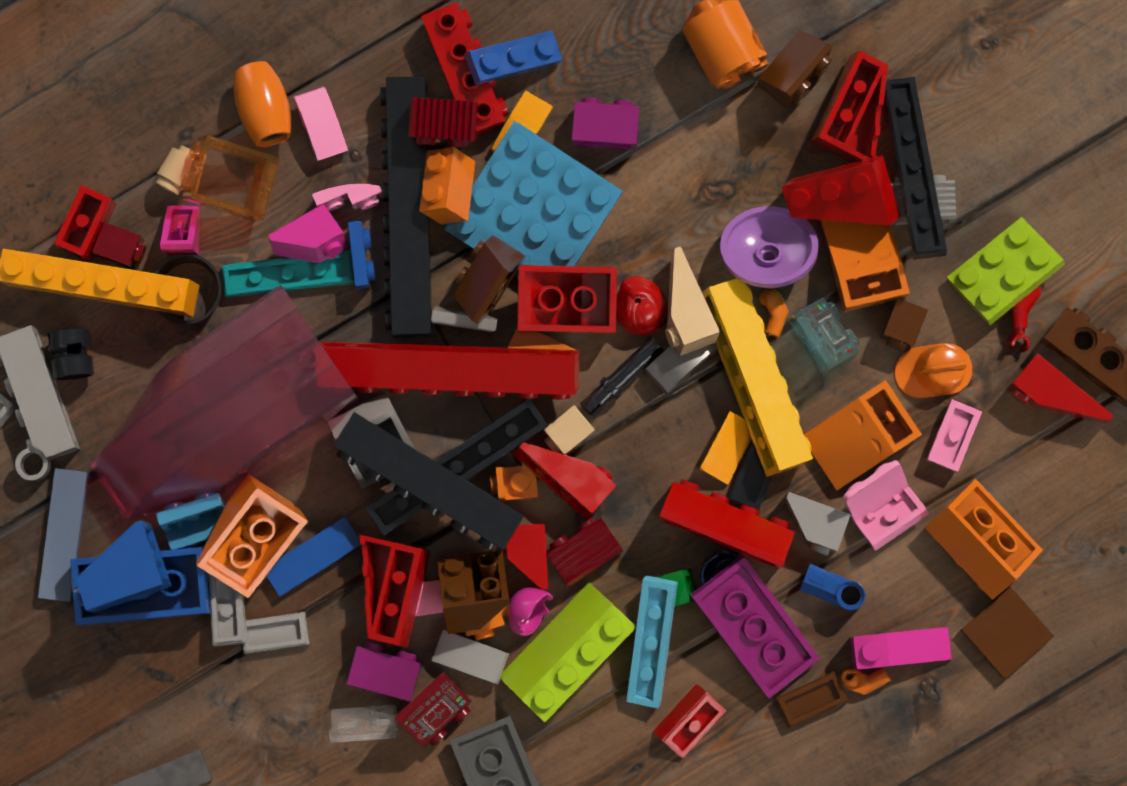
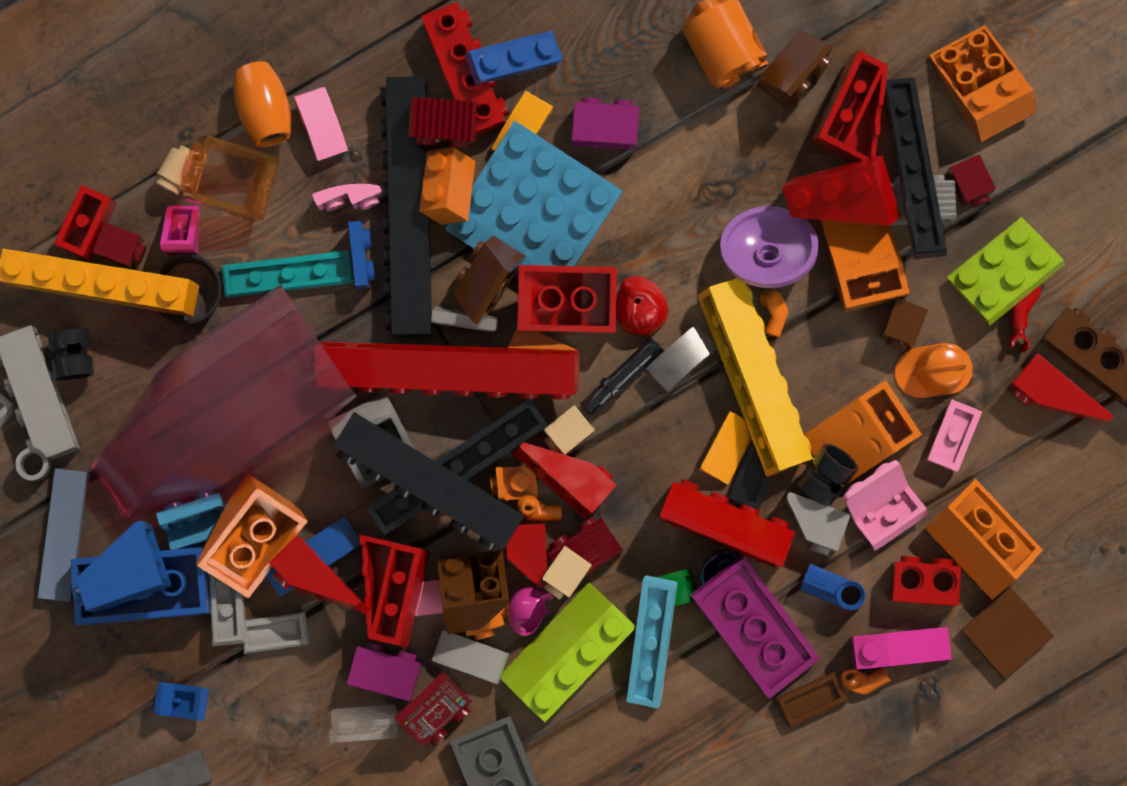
(181, 701): none -> blue bracket
(309, 237): dark pink slope -> none
(309, 575): none -> red slope
(537, 511): none -> orange arm
(565, 573): none -> tan brick
(688, 317): tan slope -> none
(689, 721): red slope -> none
(824, 335): clear light blue slope -> none
(827, 475): none -> black wheel
(925, 591): none -> red brick
(972, 181): none -> dark red brick
(984, 83): none -> orange slope

